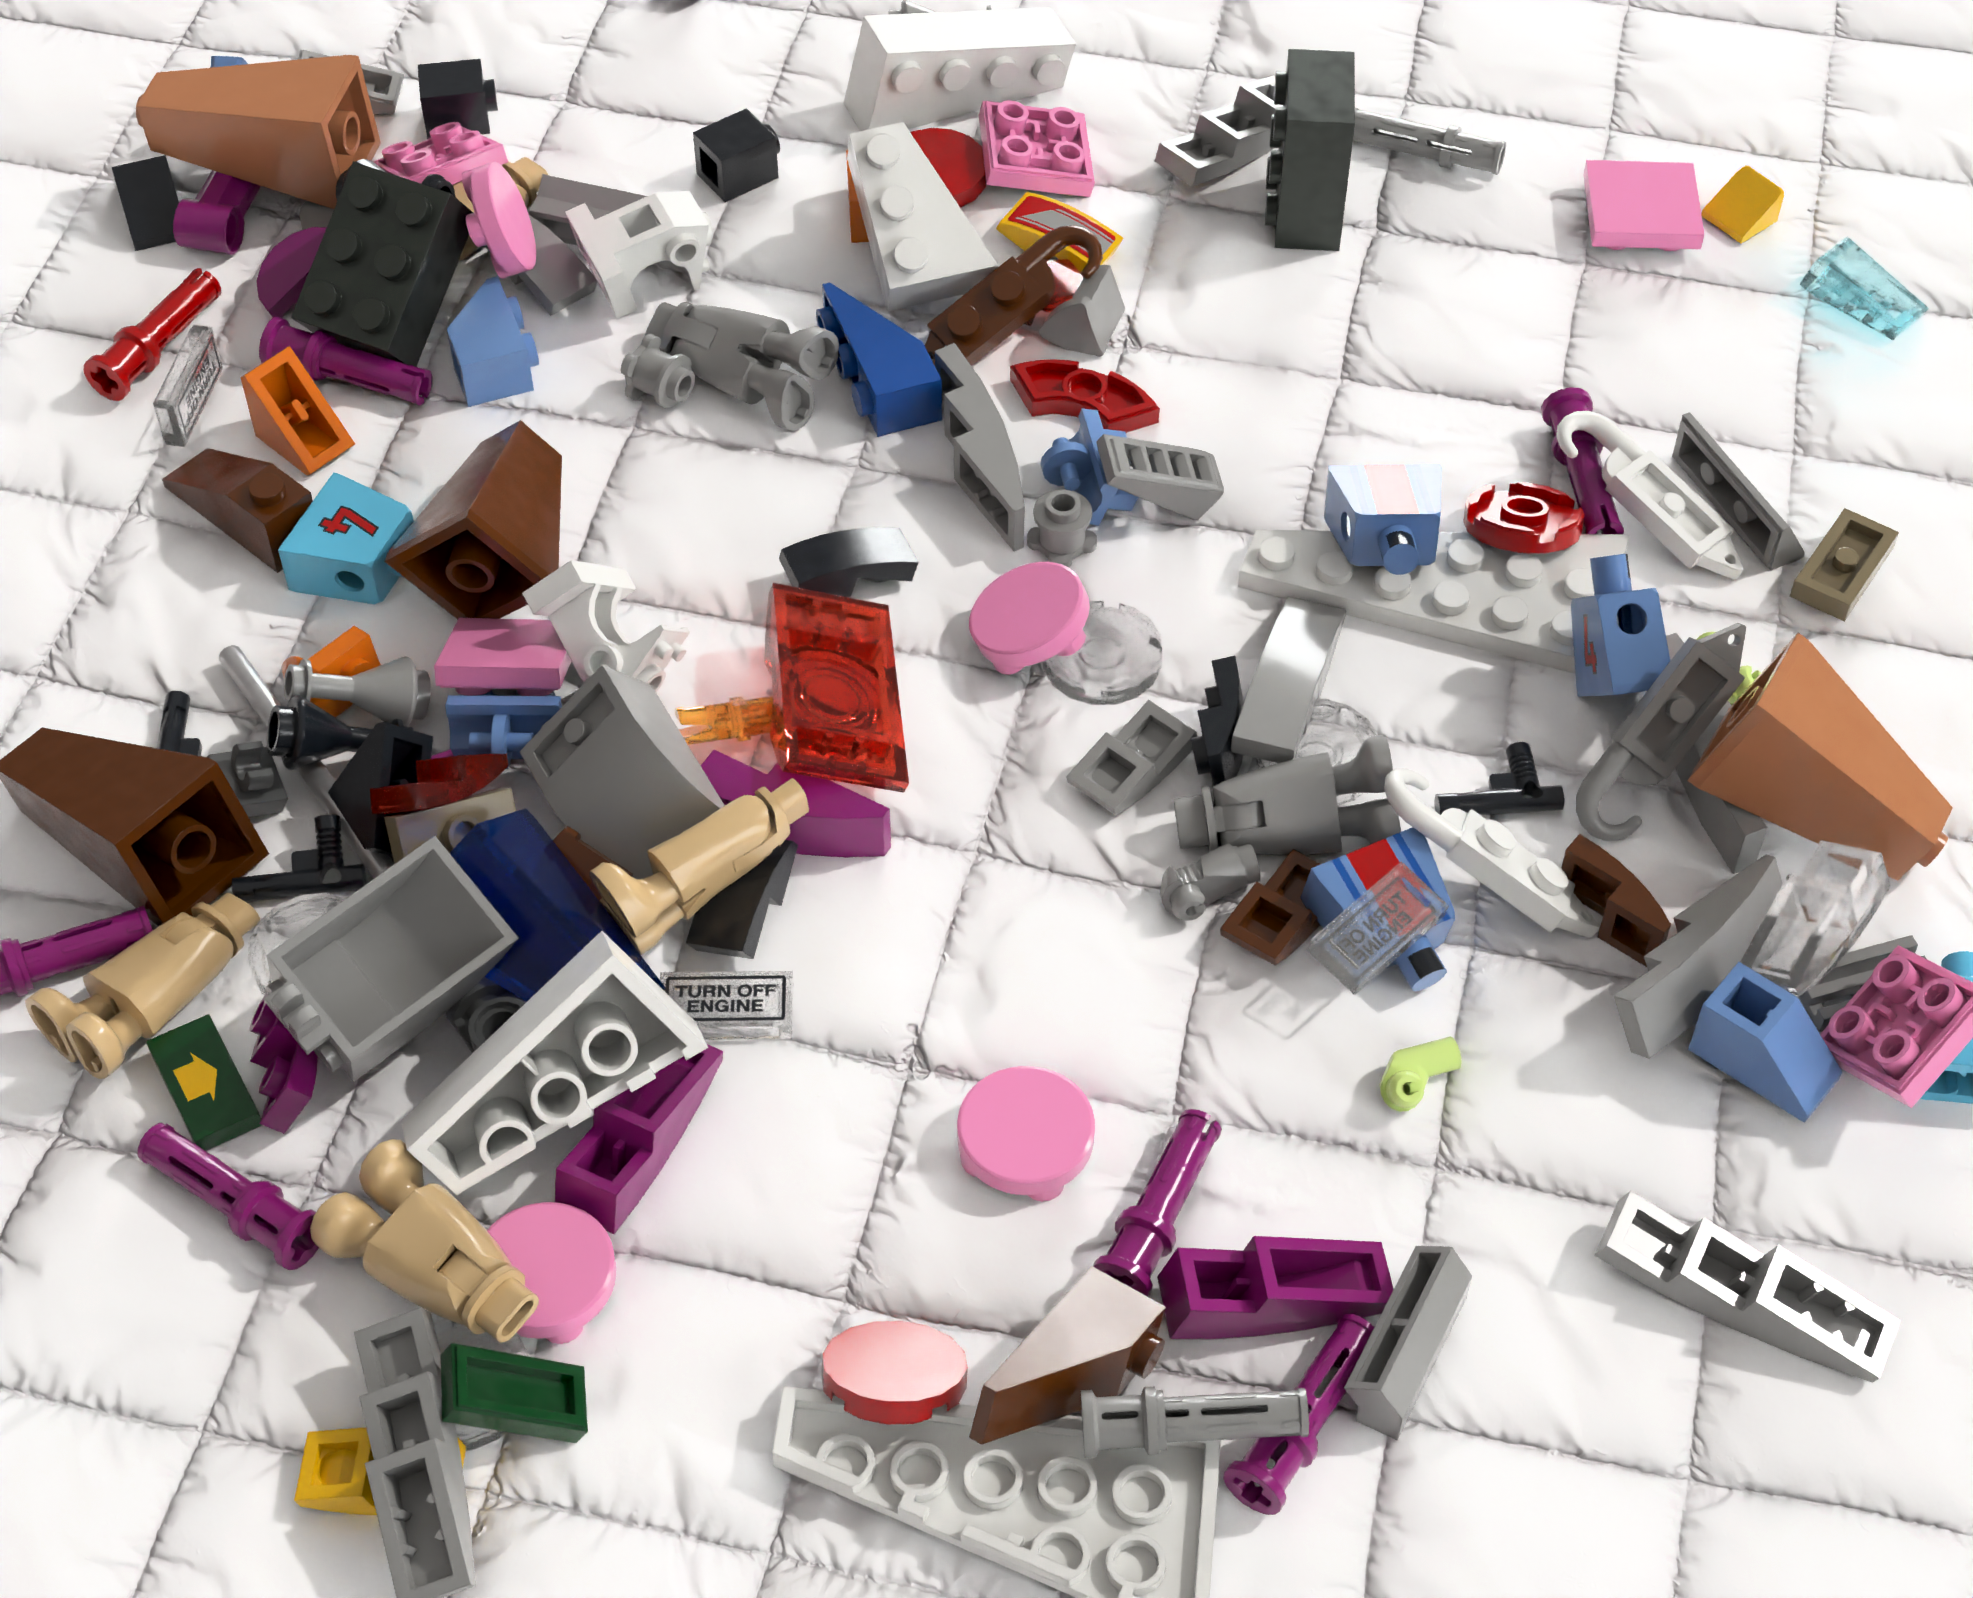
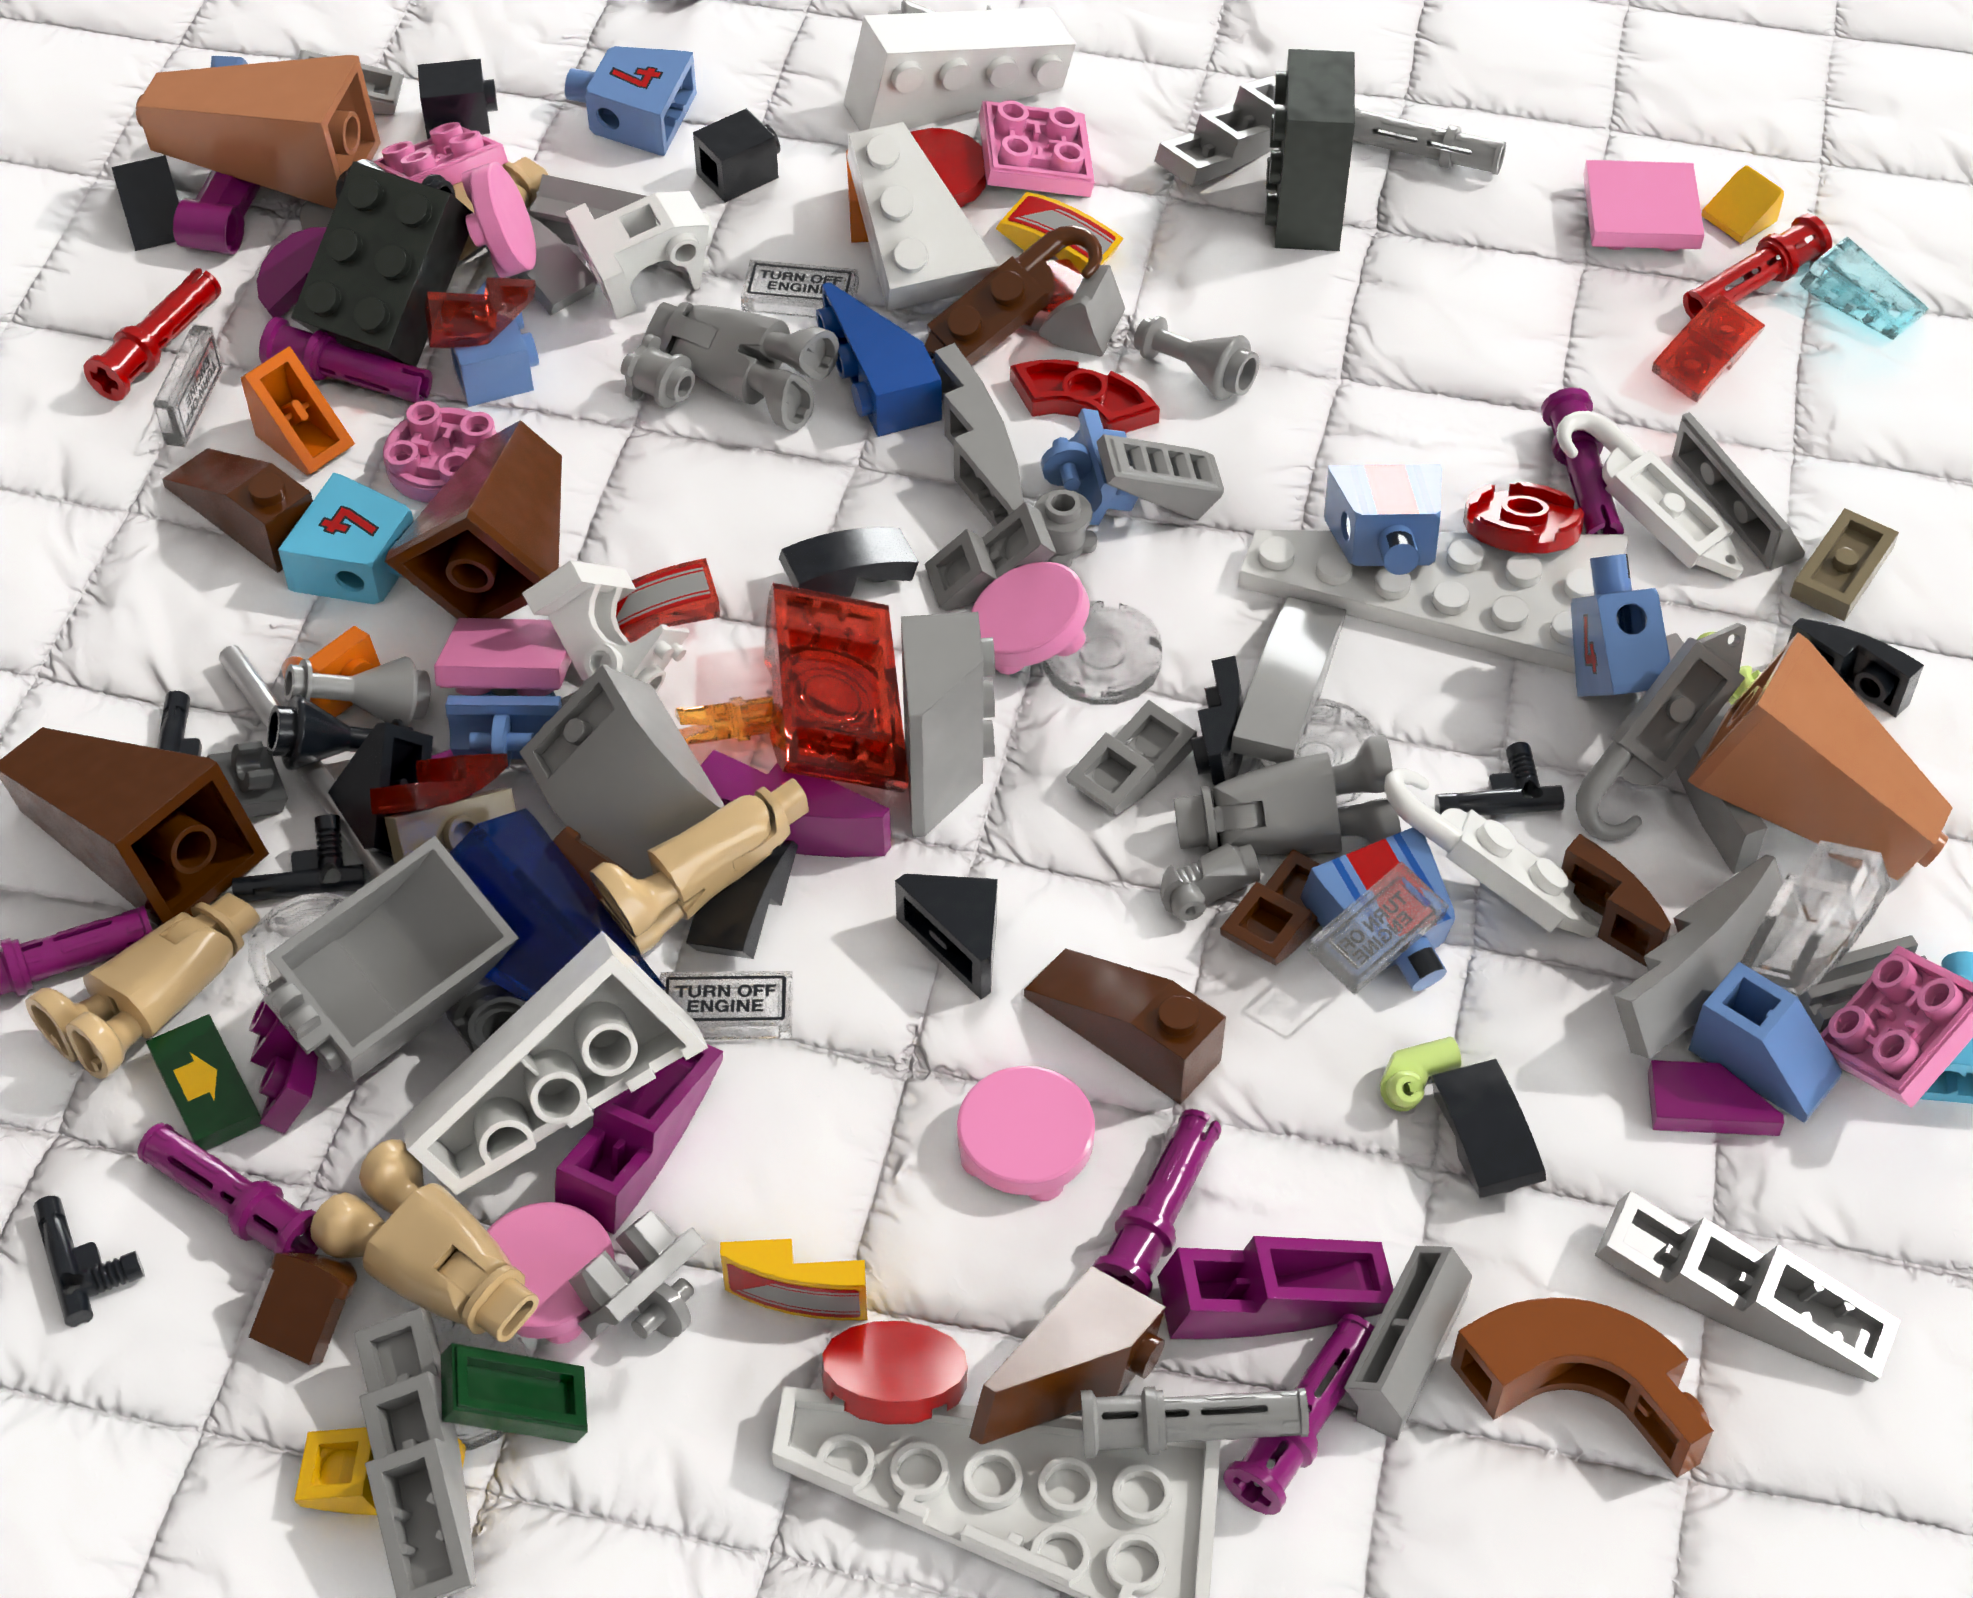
(79, 1264): none -> black hose
(303, 1304): none -> reddish brown tile
(432, 446): none -> bright pink tile
(475, 318): none -> clear red slope
(613, 1295): none -> light grey hips
(636, 95): none -> medium blue torso
(669, 598): none -> slope
(768, 1277): none -> slope
(792, 287): none -> clear tile
(945, 712): none -> light grey slope
(954, 922): none -> black slope
(974, 562): none -> light grey slope
(1134, 1018): none -> reddish brown slope
(1221, 363): none -> light grey piece
(1488, 1128): none -> black slope
(1591, 1350): none -> dark orange arch
(1707, 347): none -> clear red slope
(1707, 1101): none -> magenta tile
(1788, 245): none -> red pin
(1865, 664): none -> black slope

